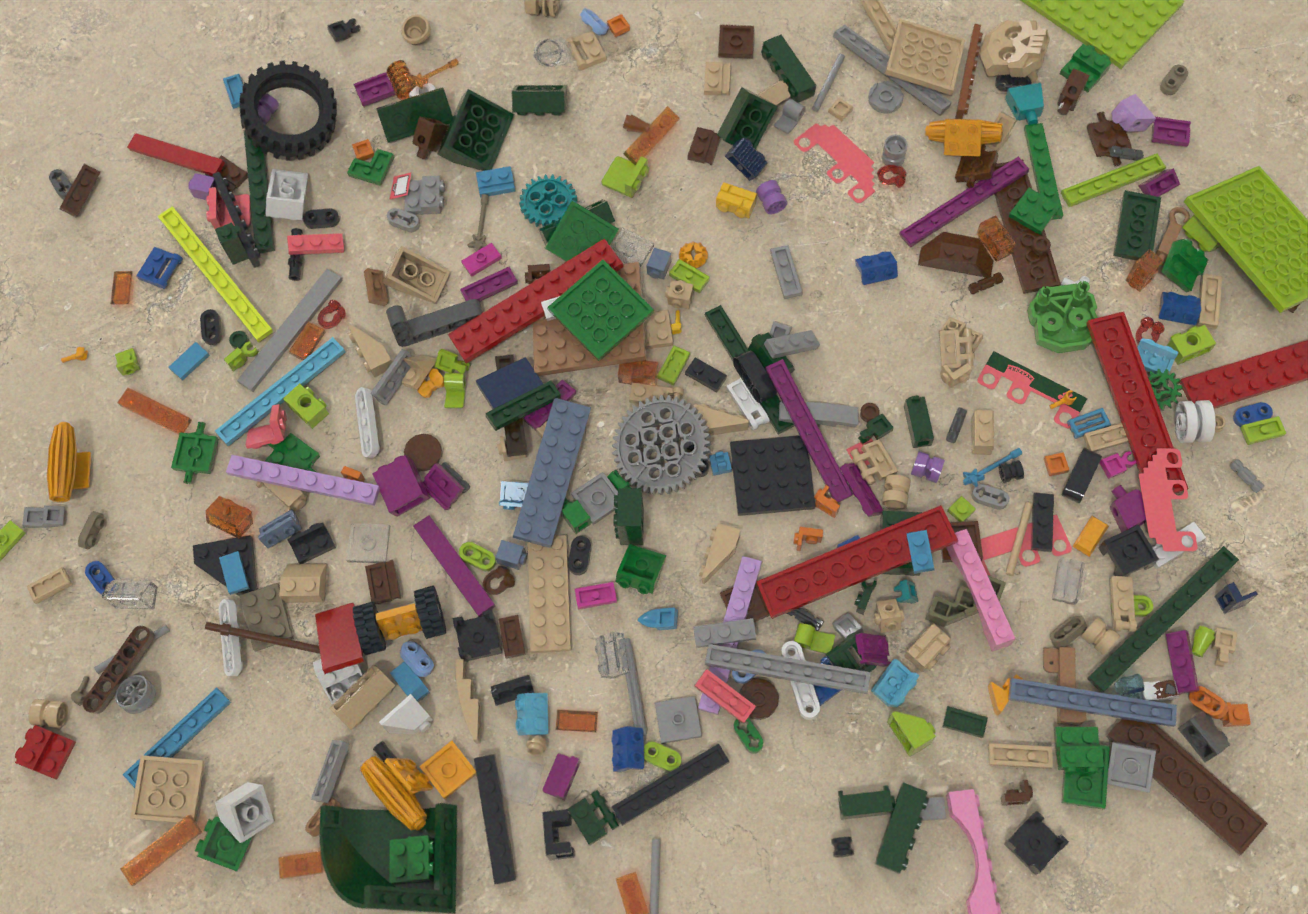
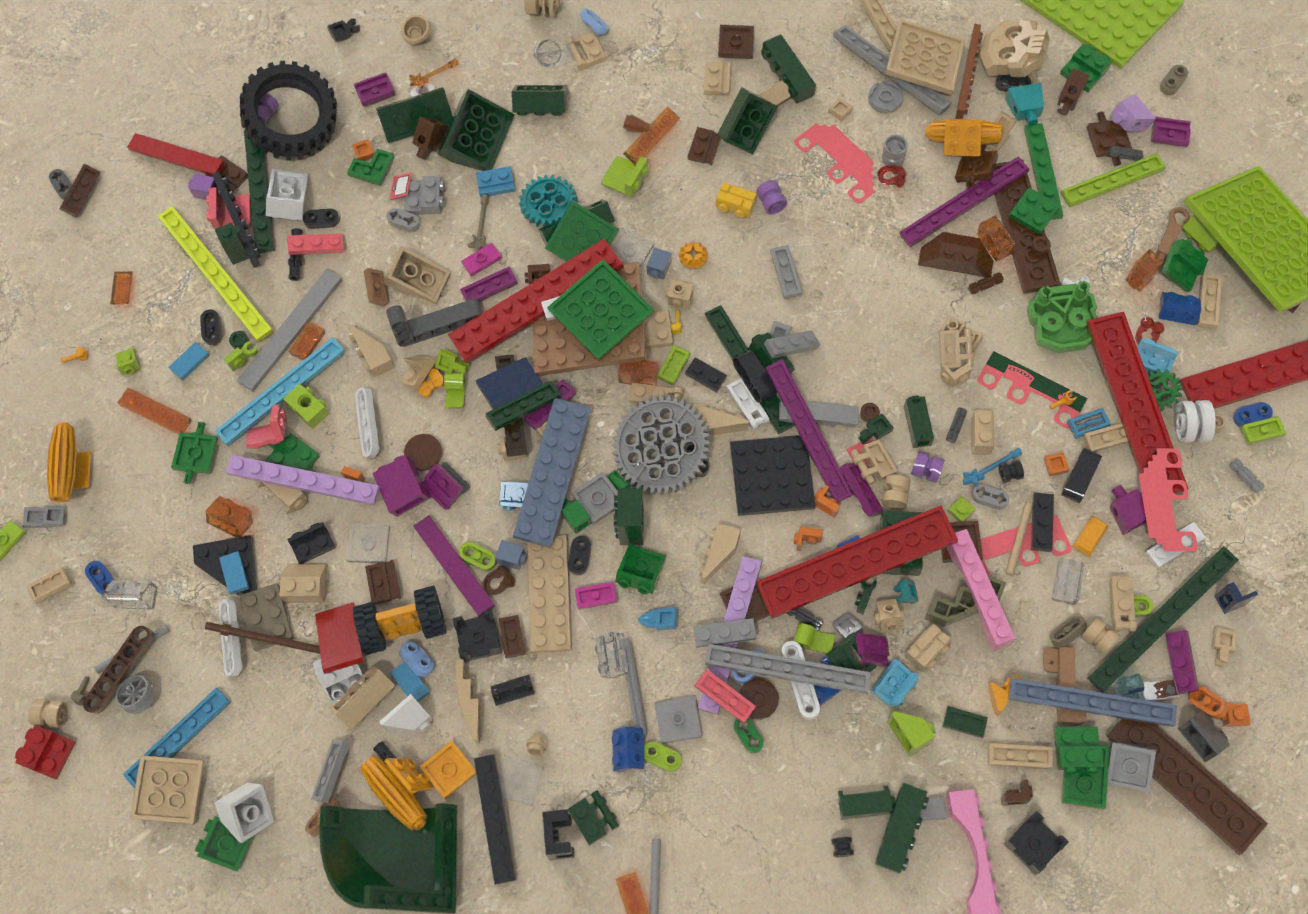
(89, 533): dark tan plate -> none
(156, 264): blue plate -> none
(161, 850): clear orange plate -> none
(234, 88): dark azure tile -> none
(279, 529): sand blue bracket -> none
(300, 865): clear orange plate -> none
(333, 305): clear red piece -> none
(392, 378): light grey plate -> none
(399, 77): clear orange piece -> none
(411, 860): green plate -> none
(532, 714): medium azure bracket -> none
(561, 776): magenta panel -> none
(576, 721): clear orange tile -> none
(618, 25): orange plate -> none
(670, 784): black plate -> none
(690, 275): lime plate -> none
(720, 463): dark azure tile -> none
(746, 158): dark blue brick -> none
(791, 116): light grey panel -> none
(828, 82): light grey bar -> none
(877, 267): blue bracket -> none
(920, 551): dark azure plate -> none
(1116, 465): dark pink plate -> none
(1129, 551): black panel -> none
(1136, 225): dark green plate -> none
(1160, 183): magenta slope -> none
(1201, 341): lime brick -> none
(1202, 639): lime cone -> none

